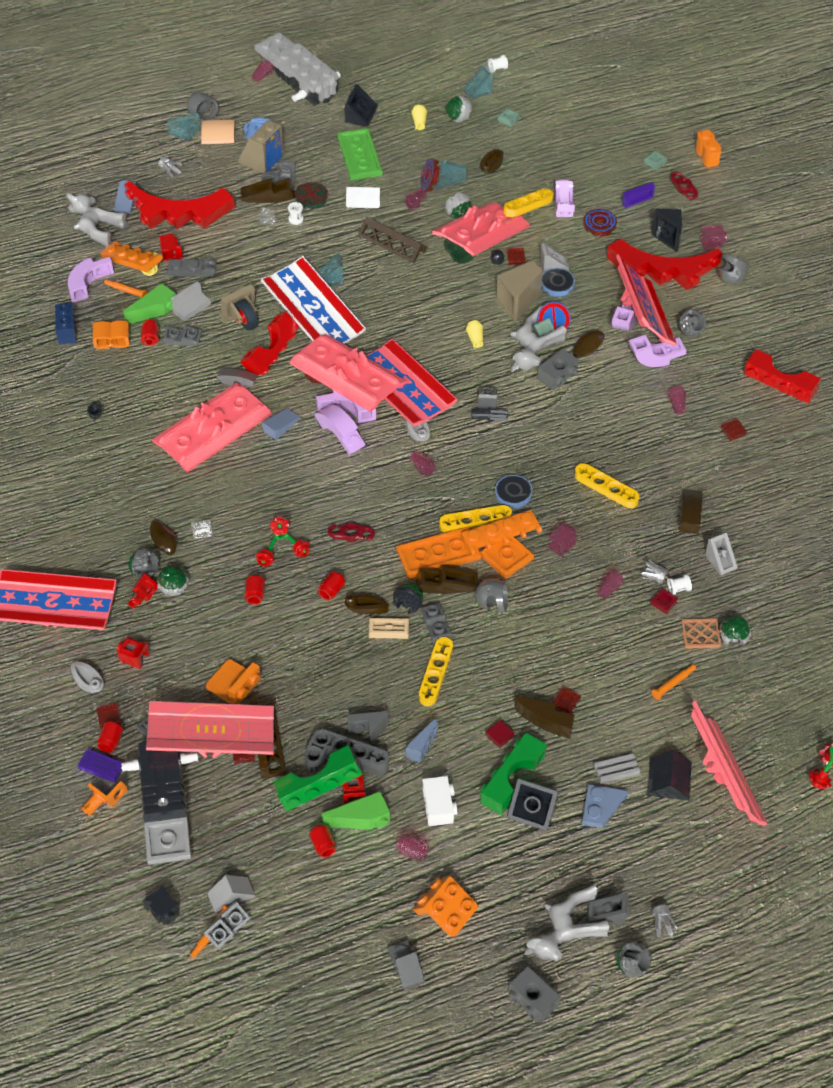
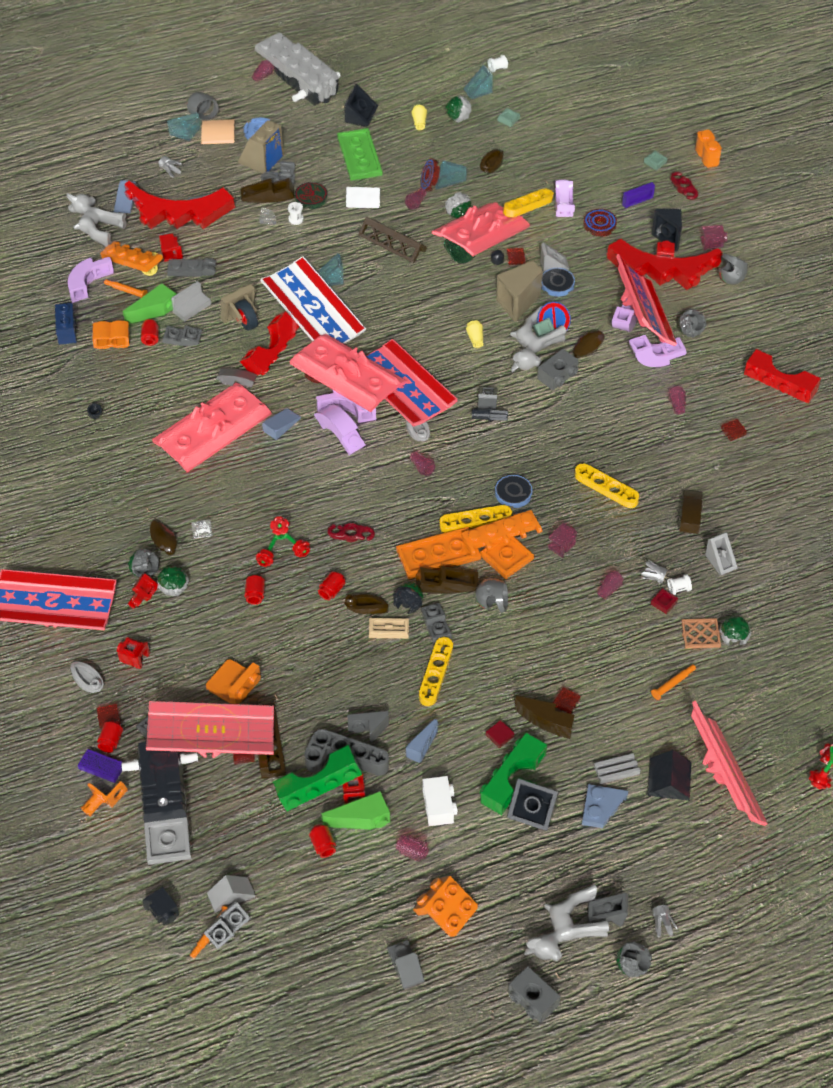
(665, 249): none -> red window

